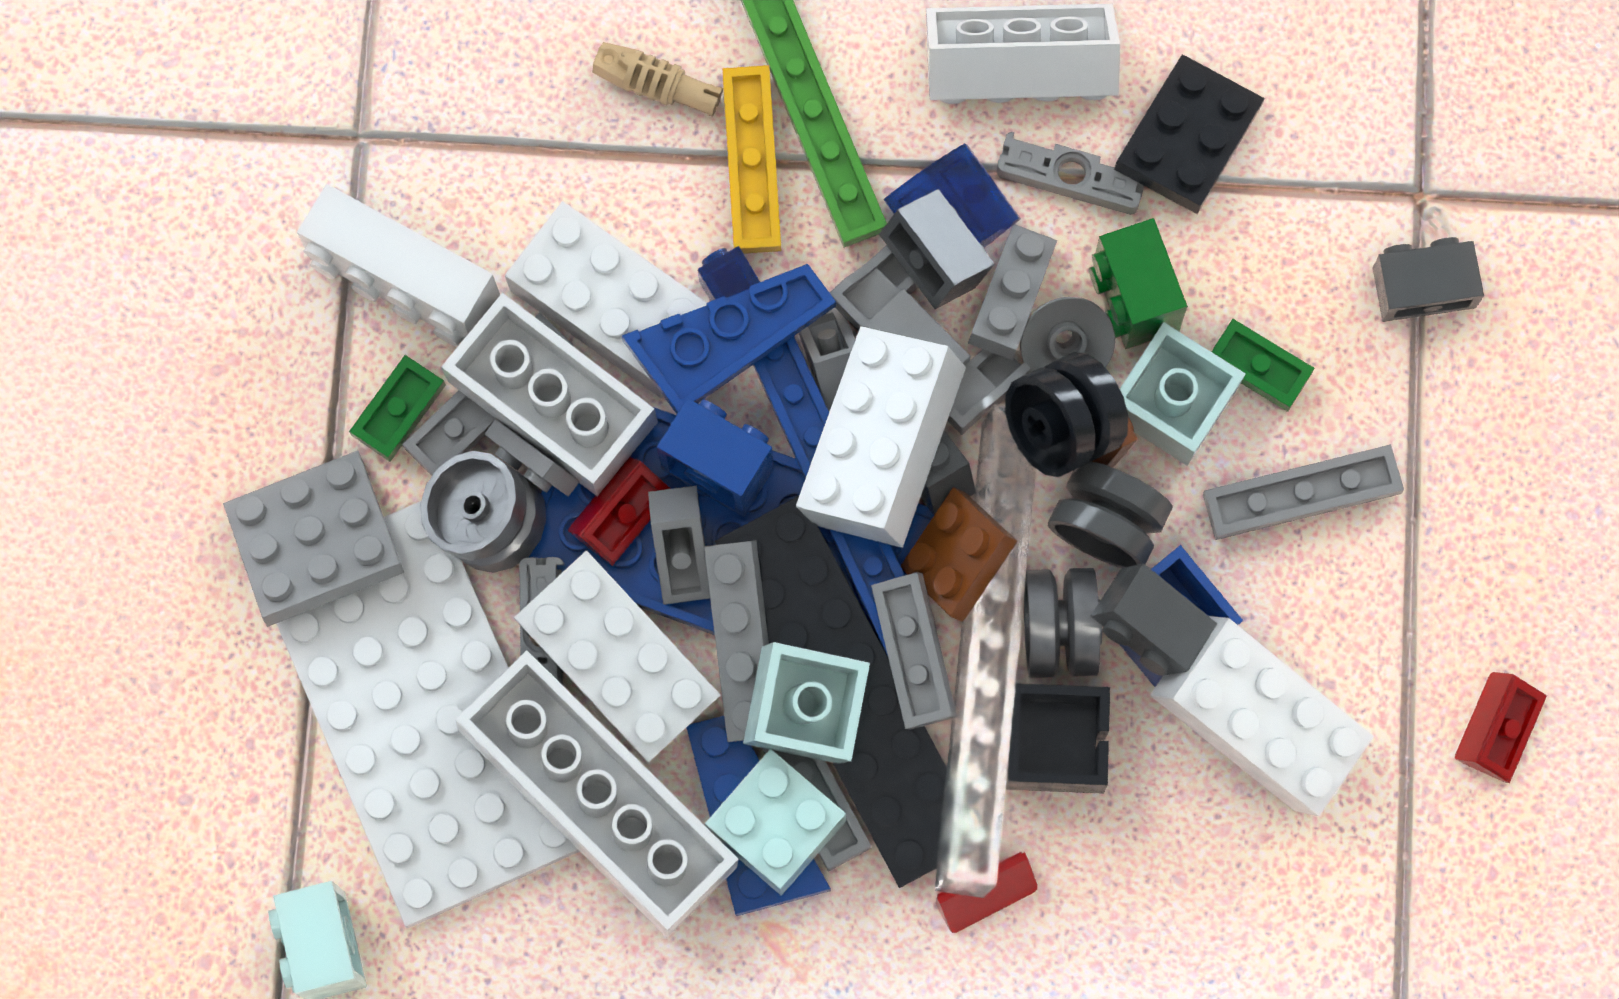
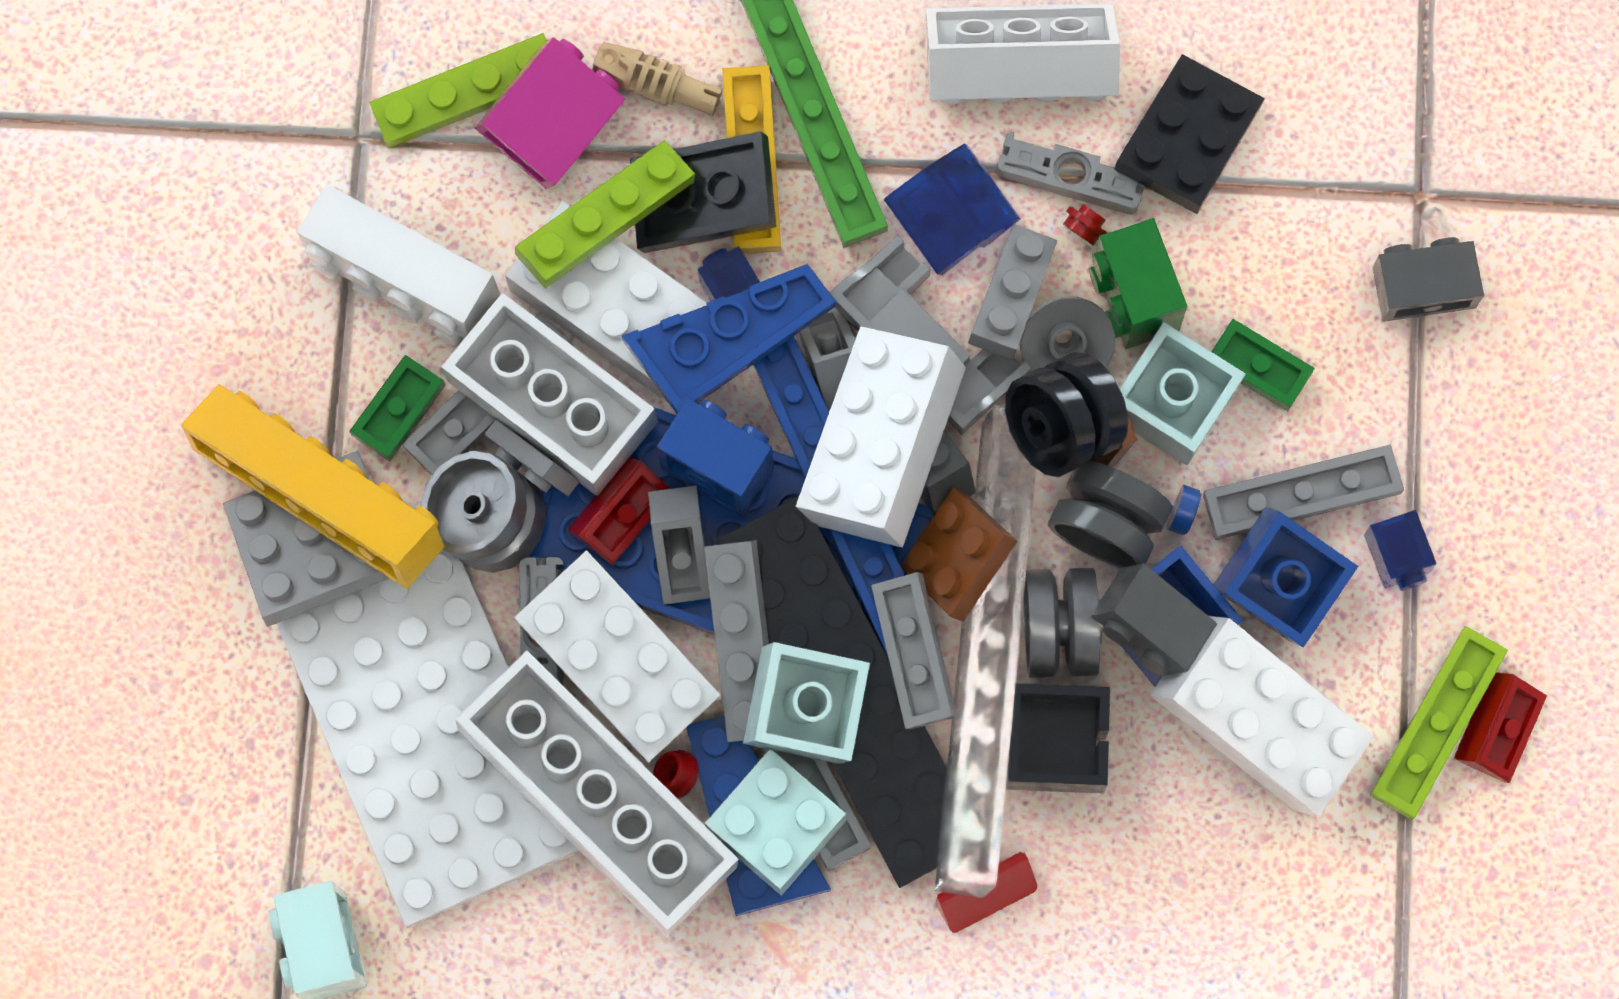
(314, 485): none -> yellow brick
(451, 94): none -> lime plate
(551, 112): none -> dark pink brick
(604, 214): none -> lime plate
(677, 772): none -> red plate
(727, 198): none -> black plate
(936, 248): brick -> none
(1085, 223): none -> red plate
(1184, 510): none -> blue tile
(1285, 576): none -> blue brick
(1400, 551): none -> clear blue brick
(1438, 723): none -> lime plate

